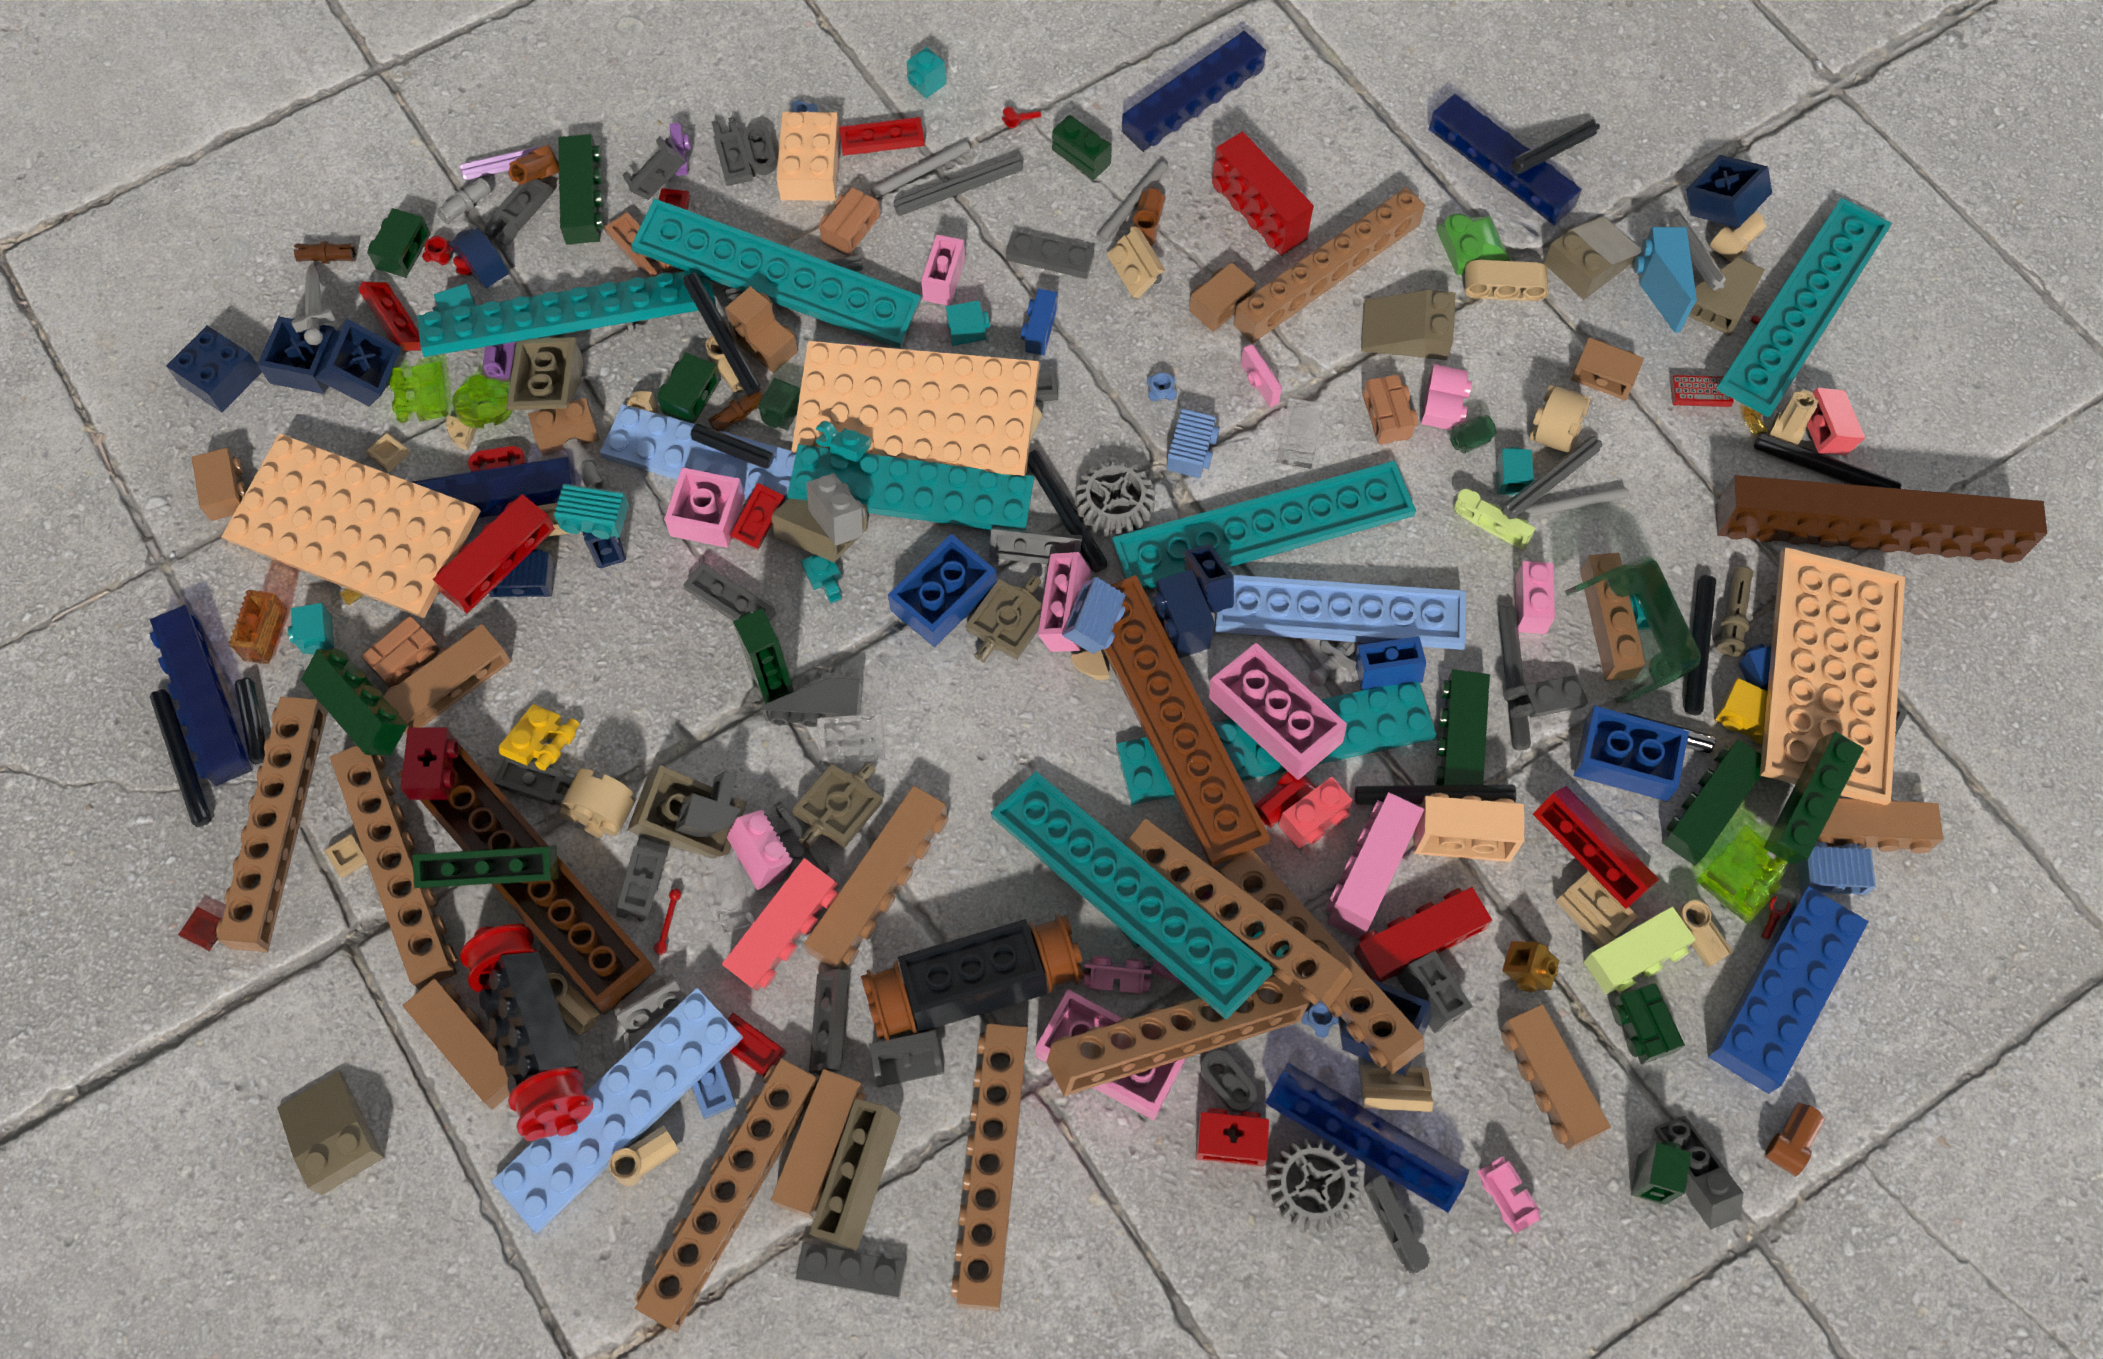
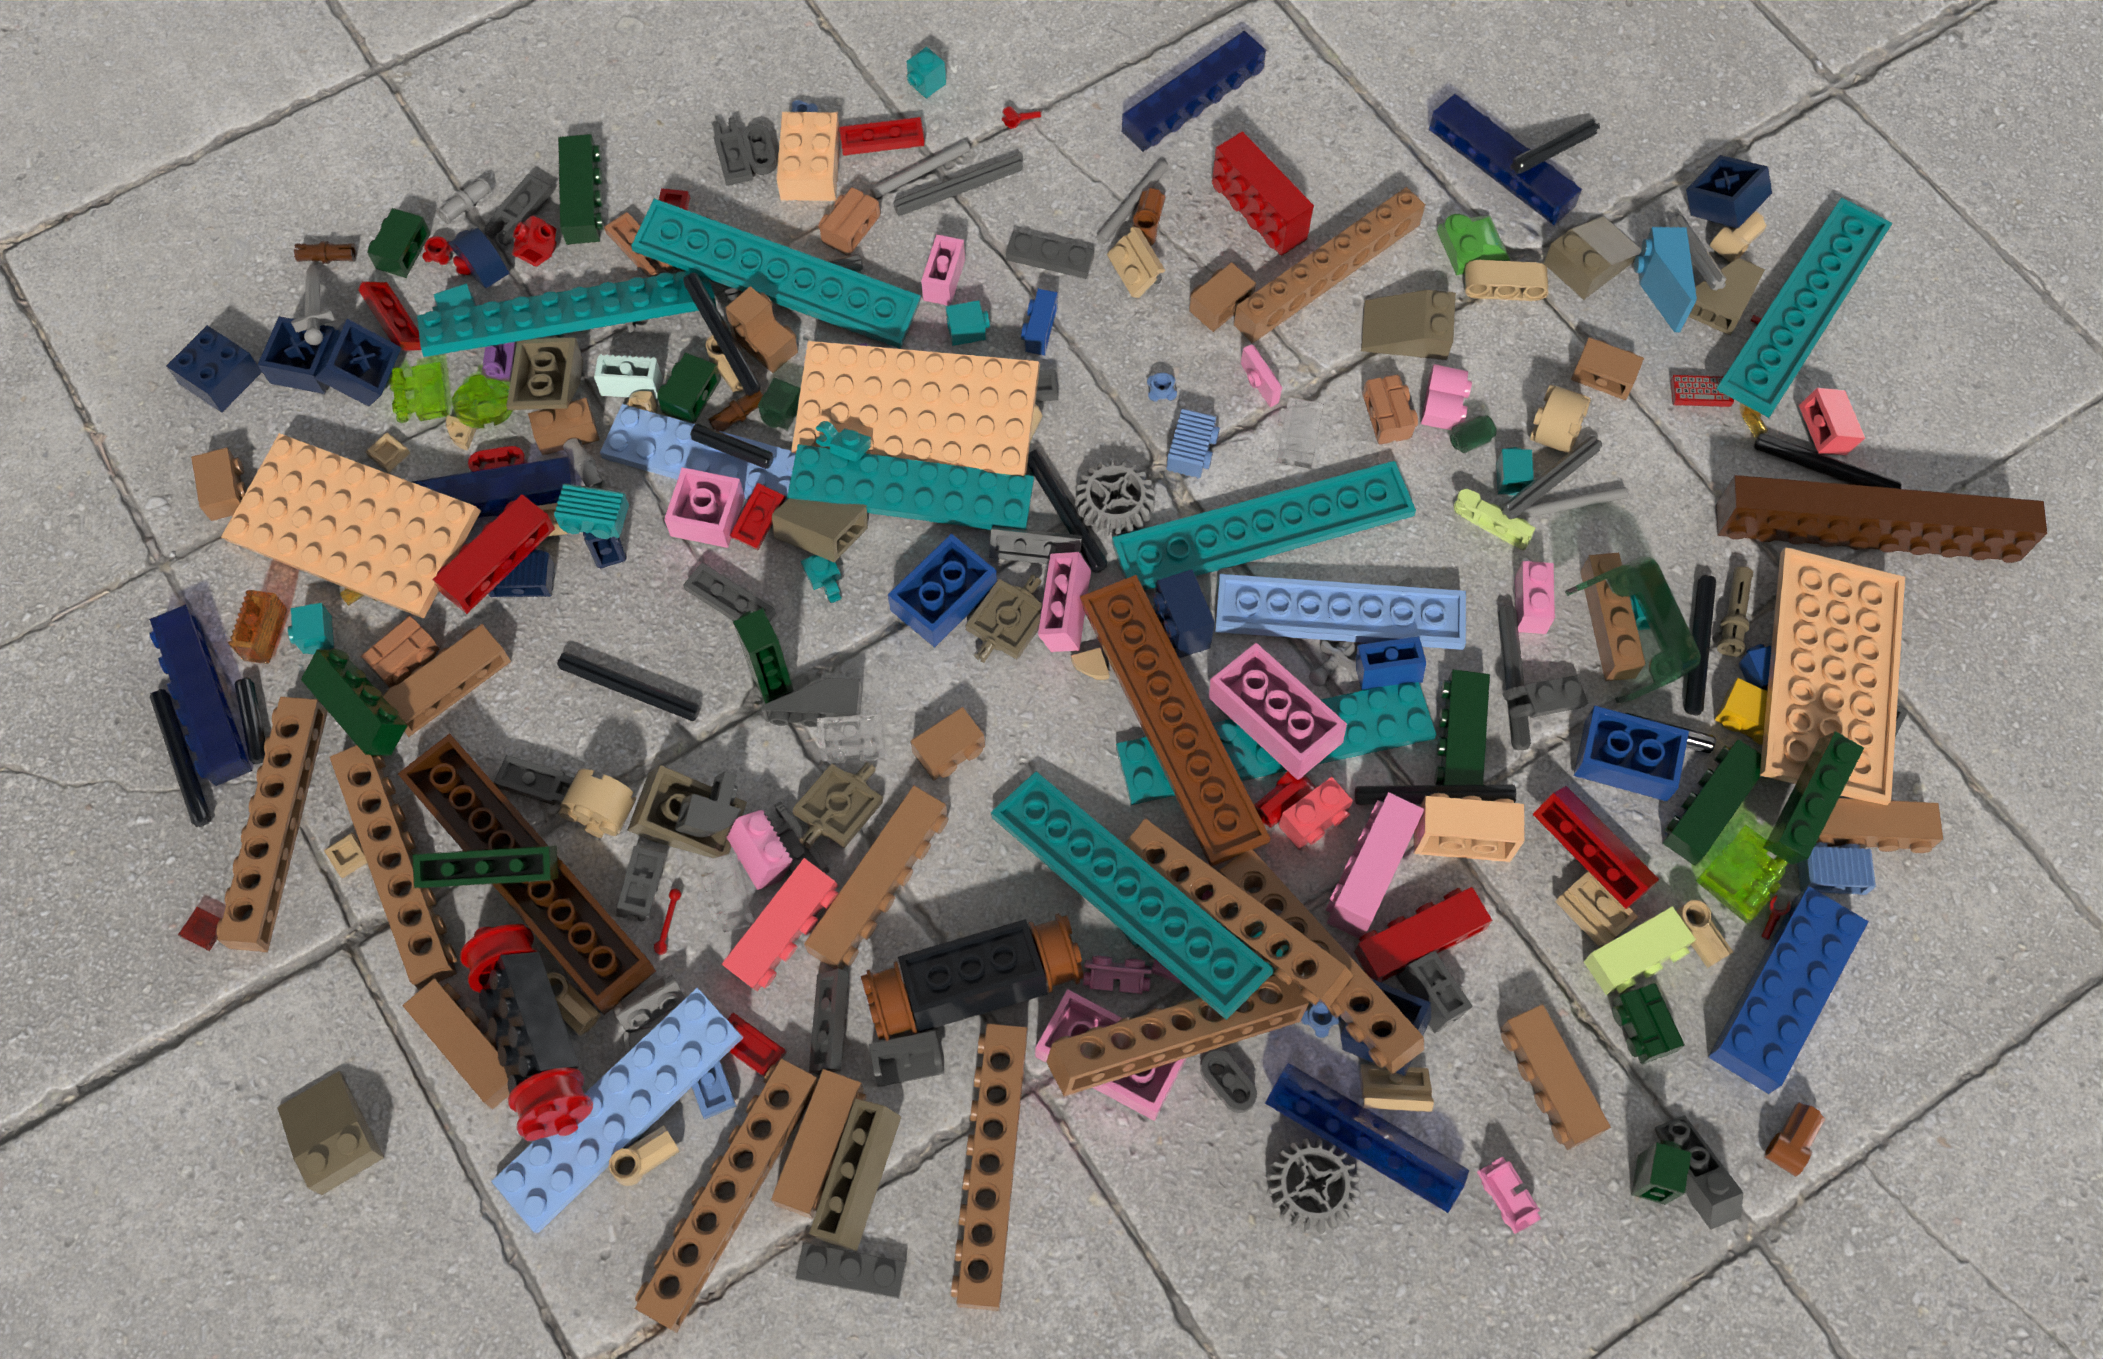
(421, 750): dark red brick -> none
(492, 164): lavender axle -> none
(531, 734): yellow plate -> none
(534, 241): none -> red brick
(536, 165): dark orange piece -> none
(626, 375): none -> light aqua brick
(628, 686): none -> black axle
(656, 170): dark grey hinge -> none
(682, 143): medium lavender plate -> none
(835, 509): light grey brick -> none
(948, 744): none -> medium nougat brick
(1081, 147): dark green brick -> none
(1094, 615): medium blue brick -> none
(1212, 576): dark blue brick -> none
(1216, 1146): red brick -> none
(1397, 1225): dark grey hinge -> none
(1531, 966): pearl gold brick -> none
(1793, 420): tan piece -> none

